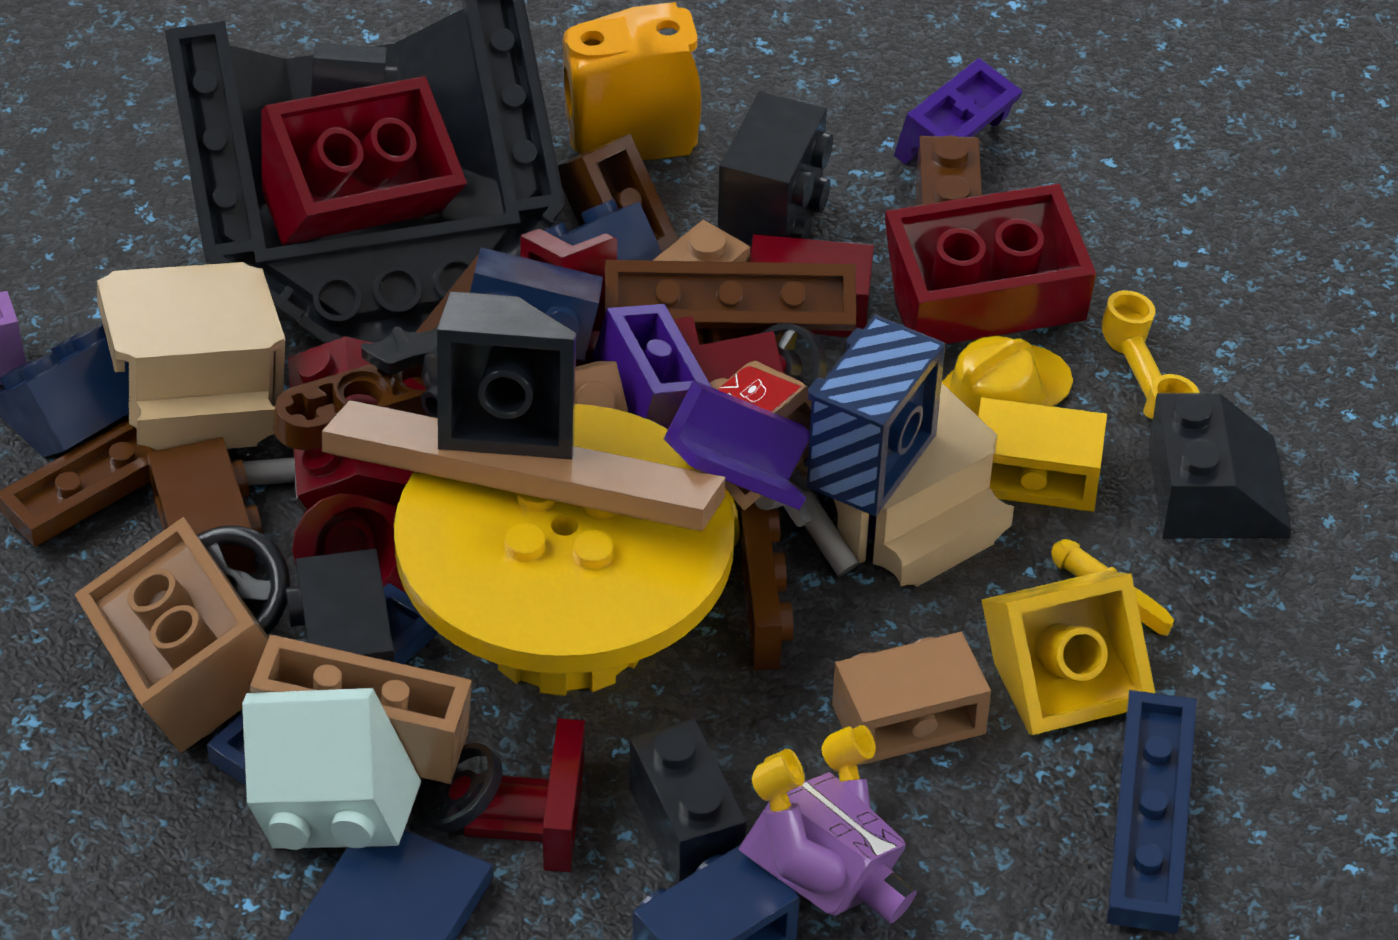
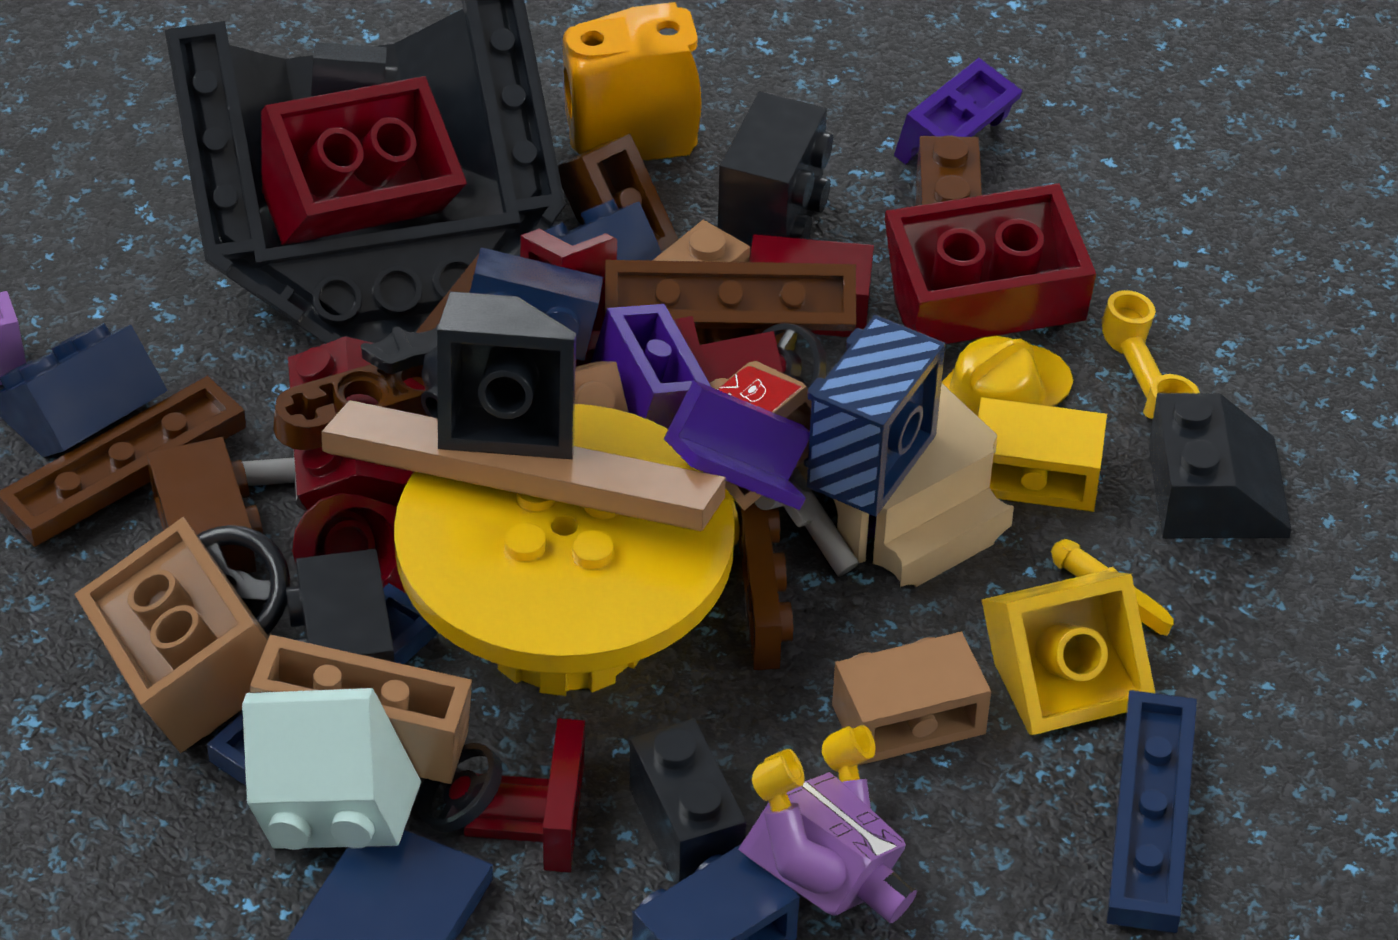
(197, 350): tan piece -> none

